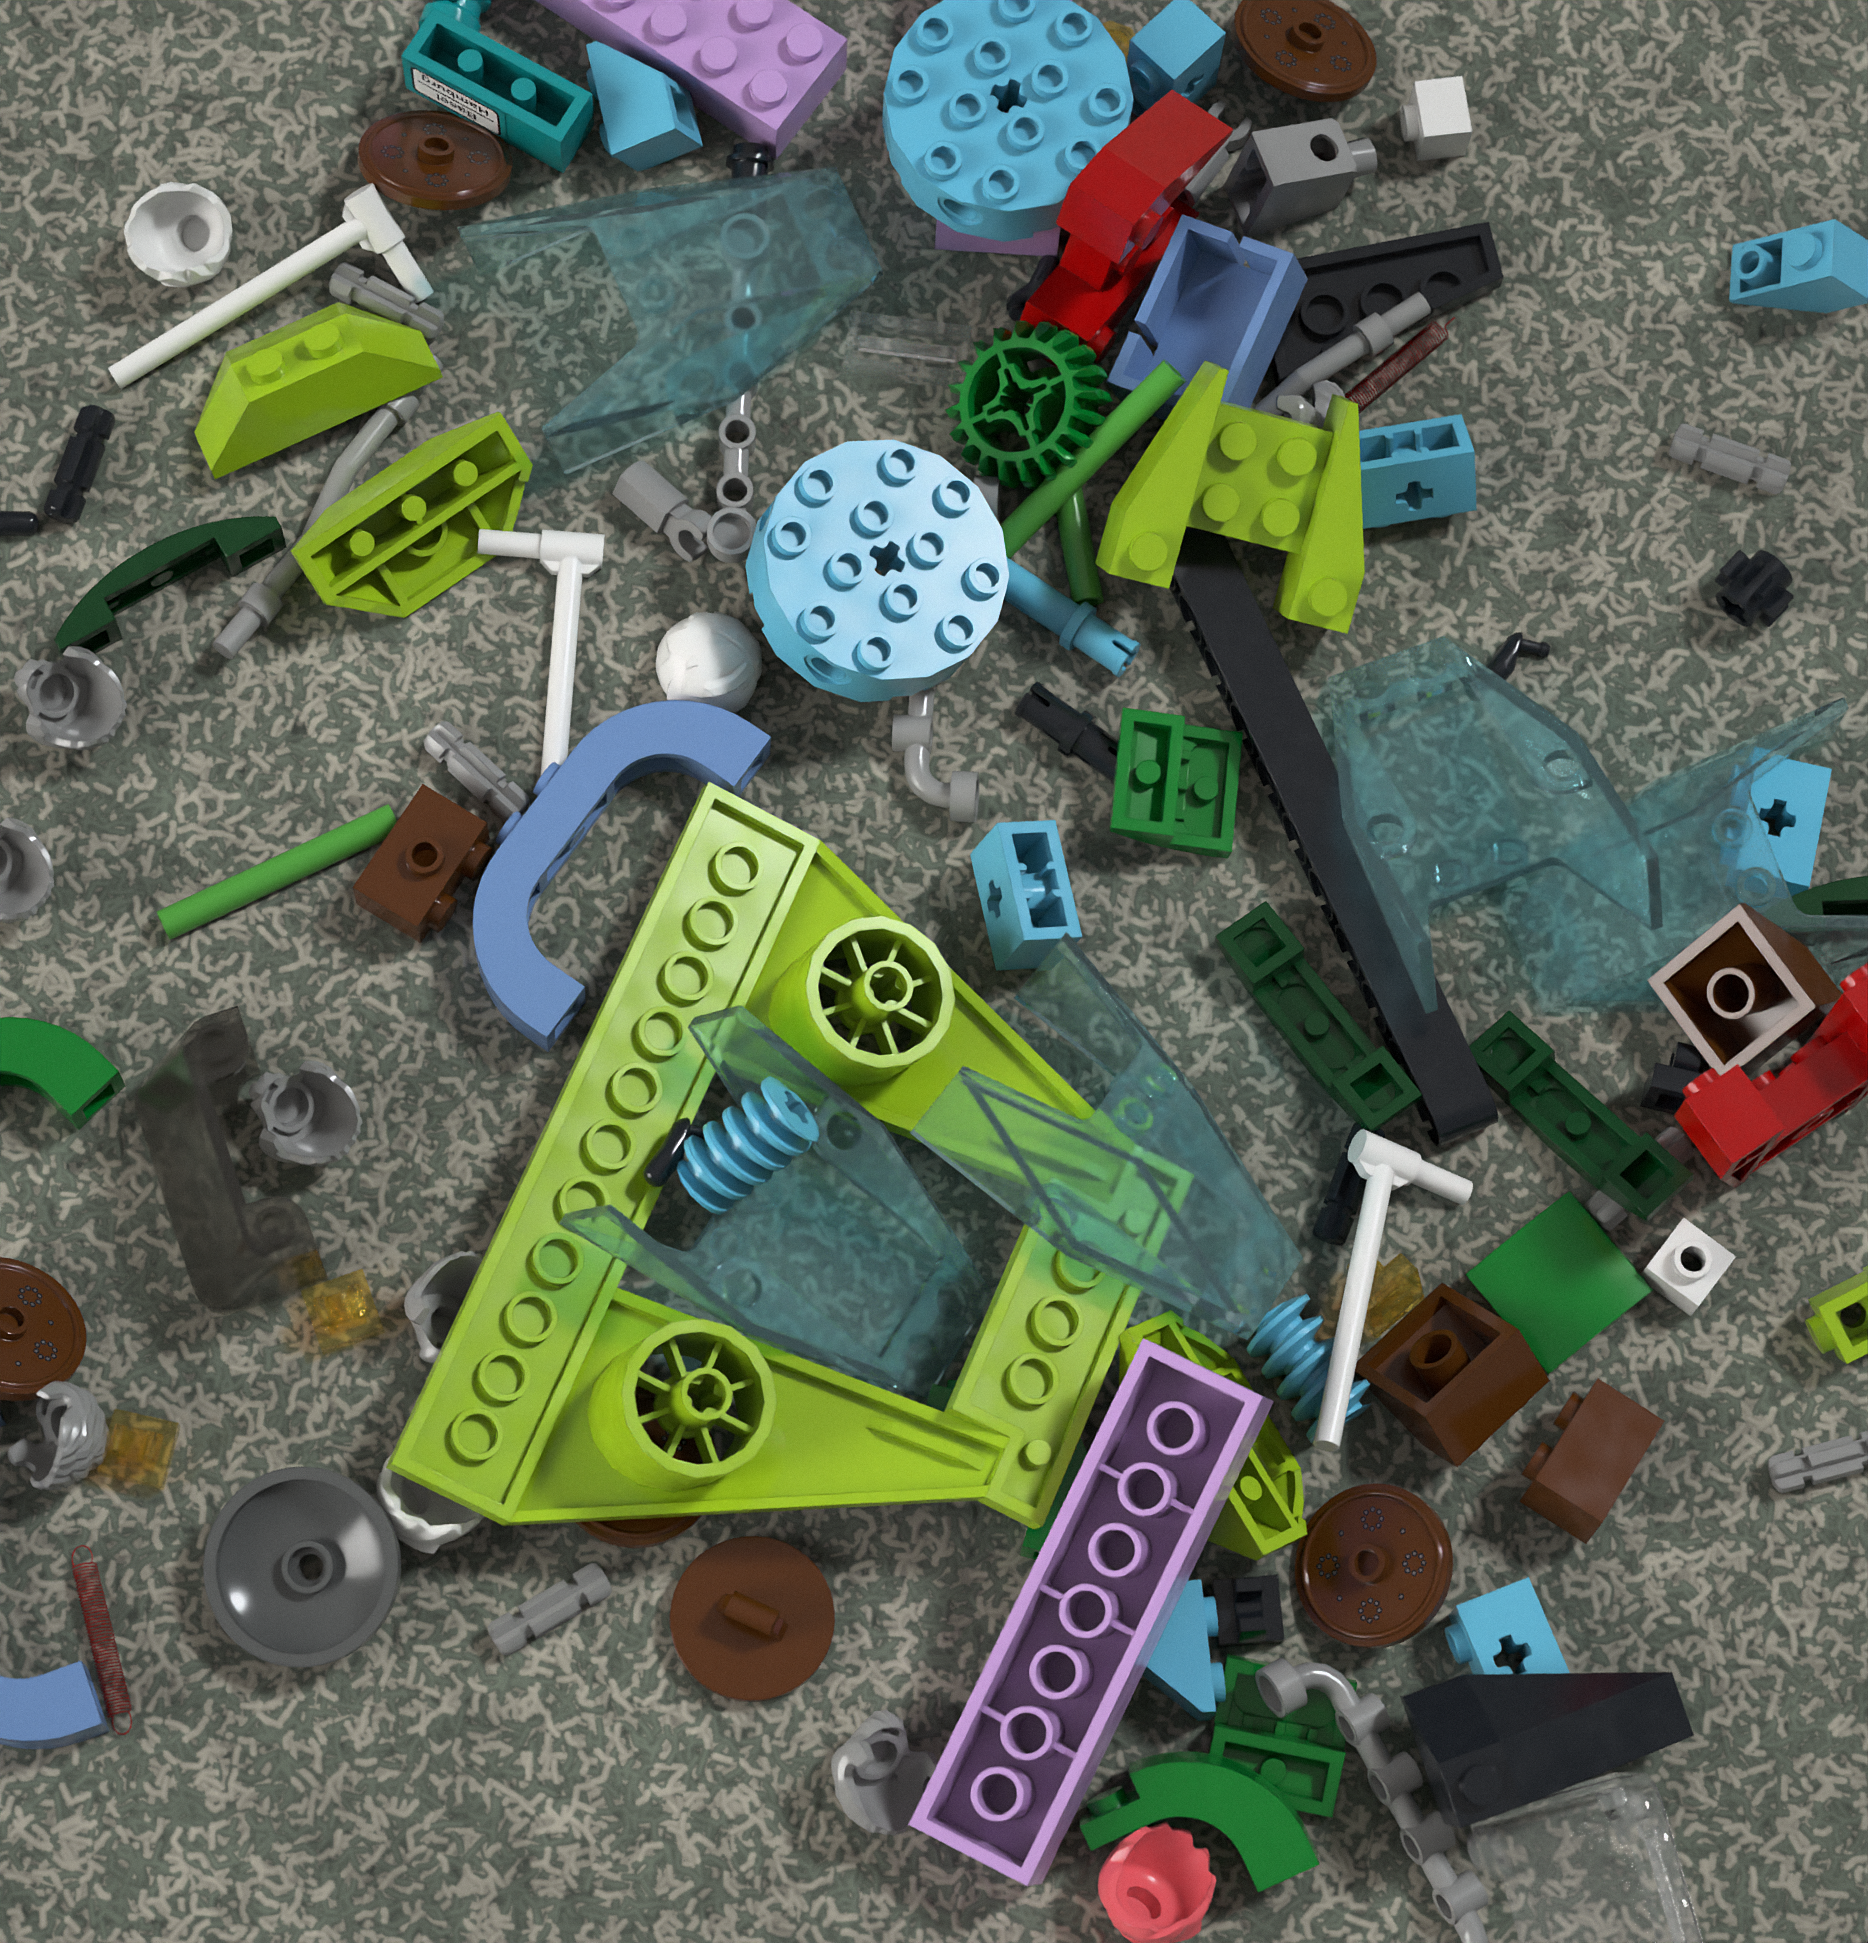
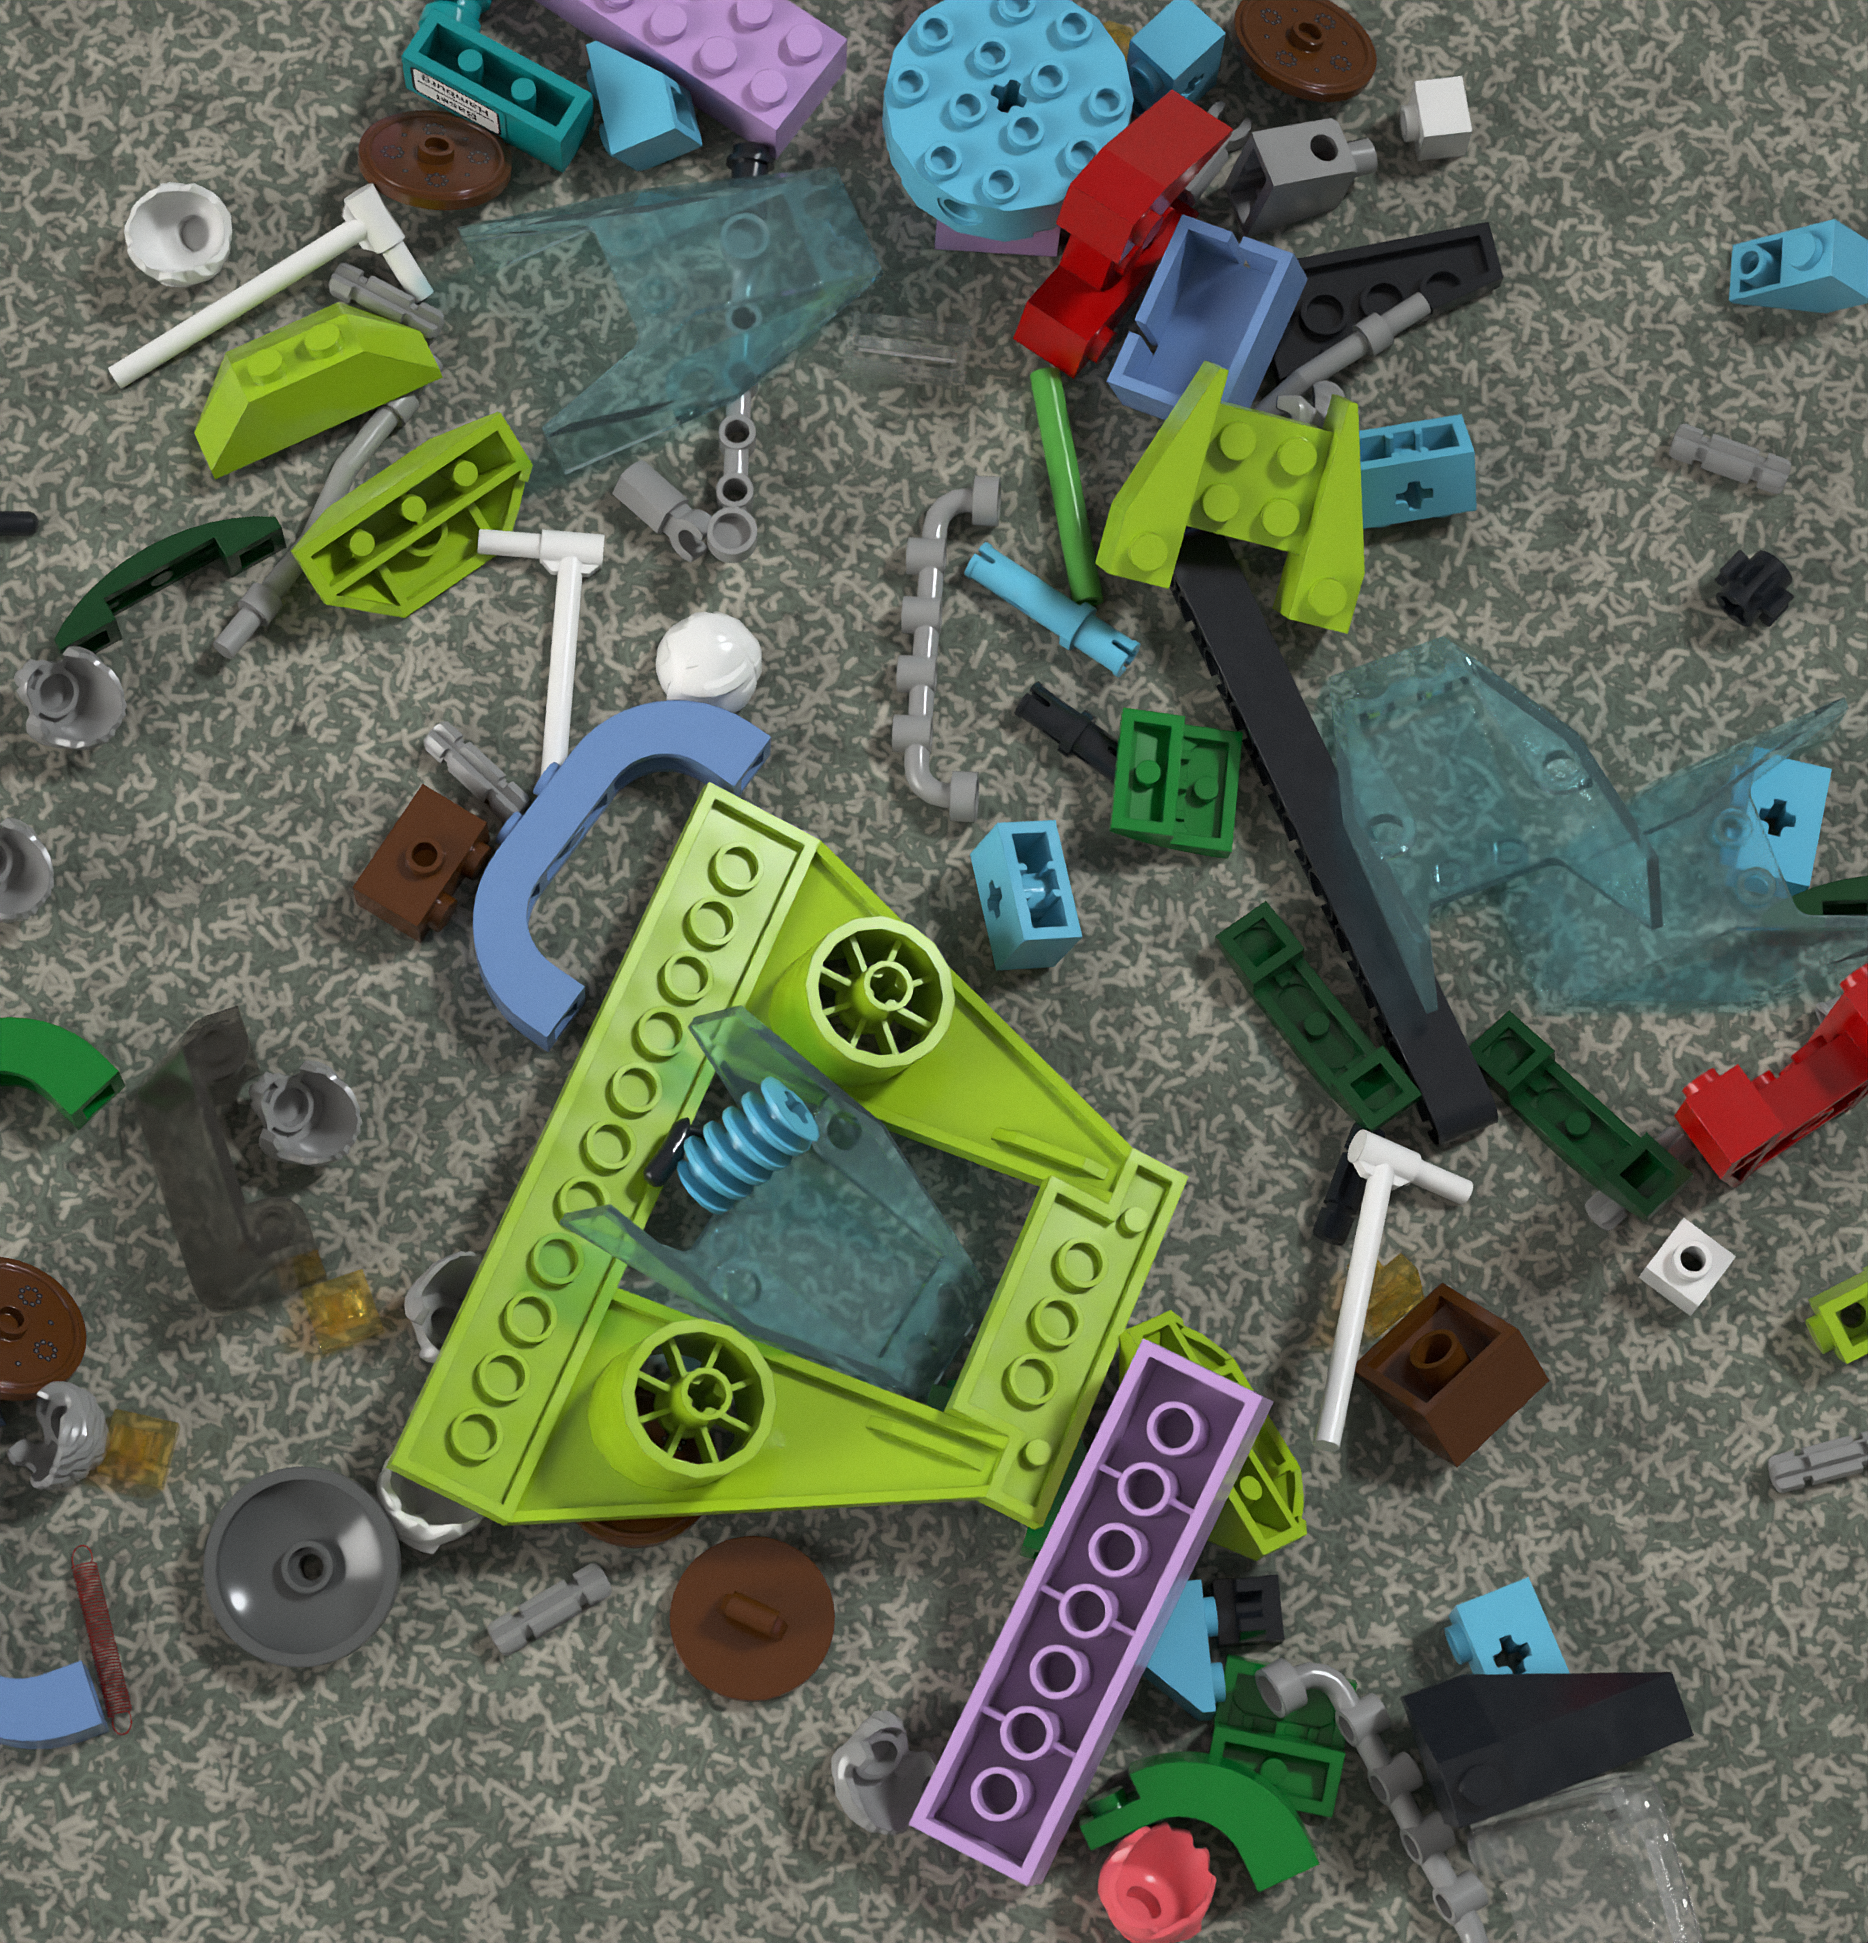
(79, 464): black axle -> none
(277, 872): bright green piece -> none
(889, 512): medium azure brick -> none
(1006, 369): green gear -> none
(1017, 301): black piece -> none
(1107, 440): bright green piece -> none
(1137, 1186): clear light blue windscreen -> none
(1301, 1359): medium azure piece -> none
(1374, 1566): reddish brown shield -> none
(1403, 373): red piece -> none
(1505, 659): black piece -> none
(1560, 1281): green slope -> none
(1591, 1459): reddish brown brick -> none
(1666, 1082): black tile -> none
(1744, 990): reddish brown slope -> none

